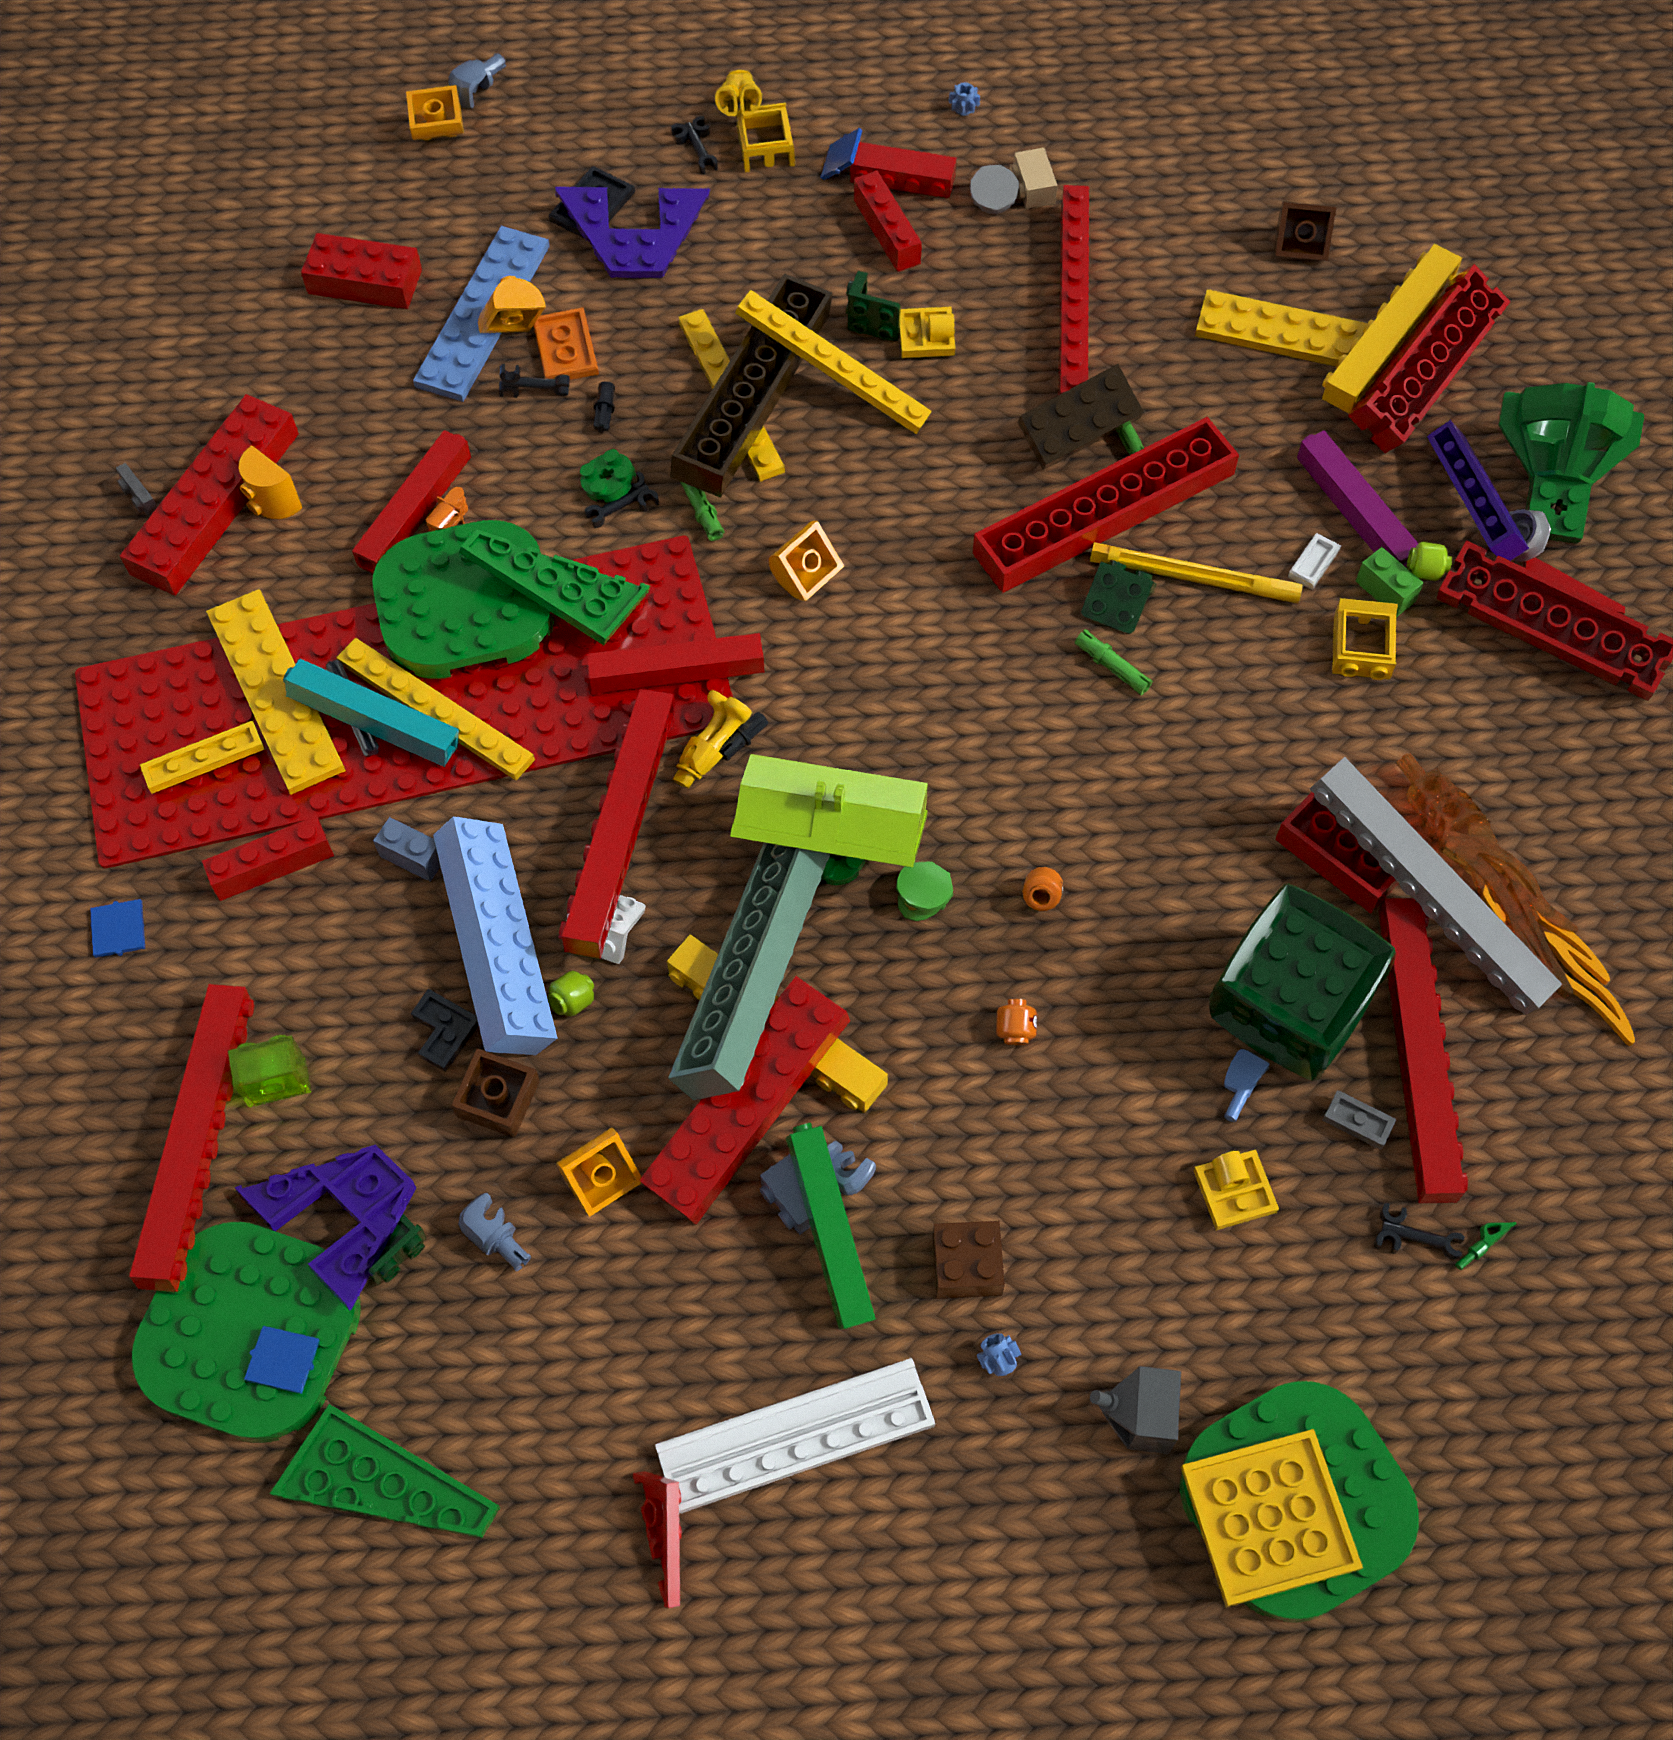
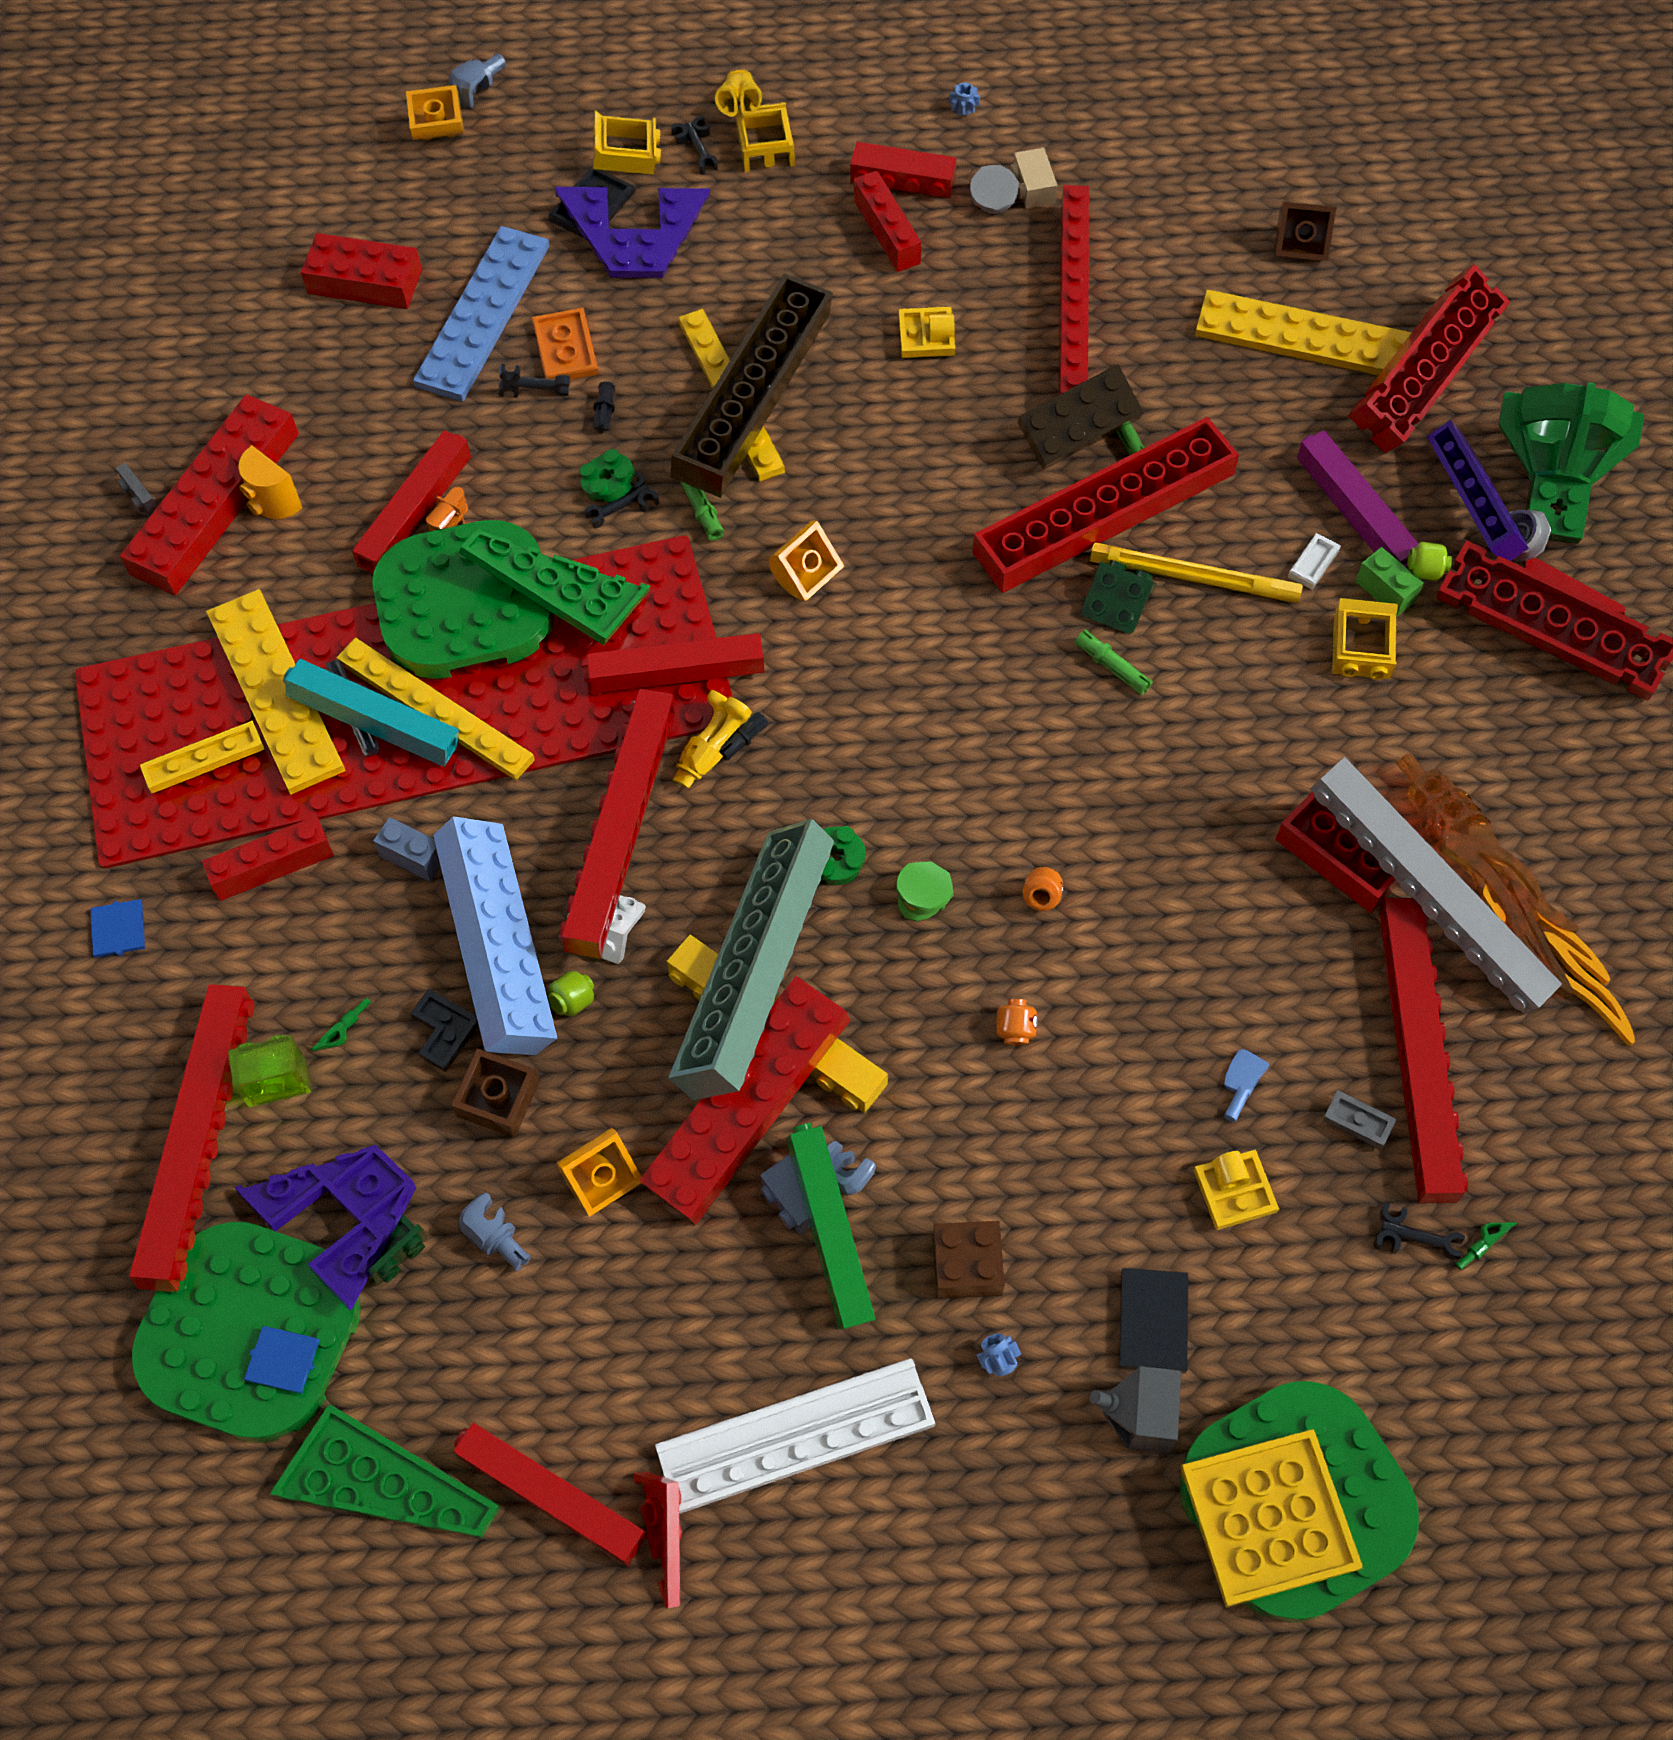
(340, 1028): none -> green hand
(512, 307): light orange brick -> none
(549, 1493): none -> red brick
(621, 158): none -> yellow window
(831, 810): lime piece -> none
(833, 361): yellow plate -> none
(841, 154): blue piece -> none
(869, 313): dark green bracket -> none
(1153, 1319): none -> black tile
(1300, 981): dark green piece -> none
(1391, 328): yellow brick -> none

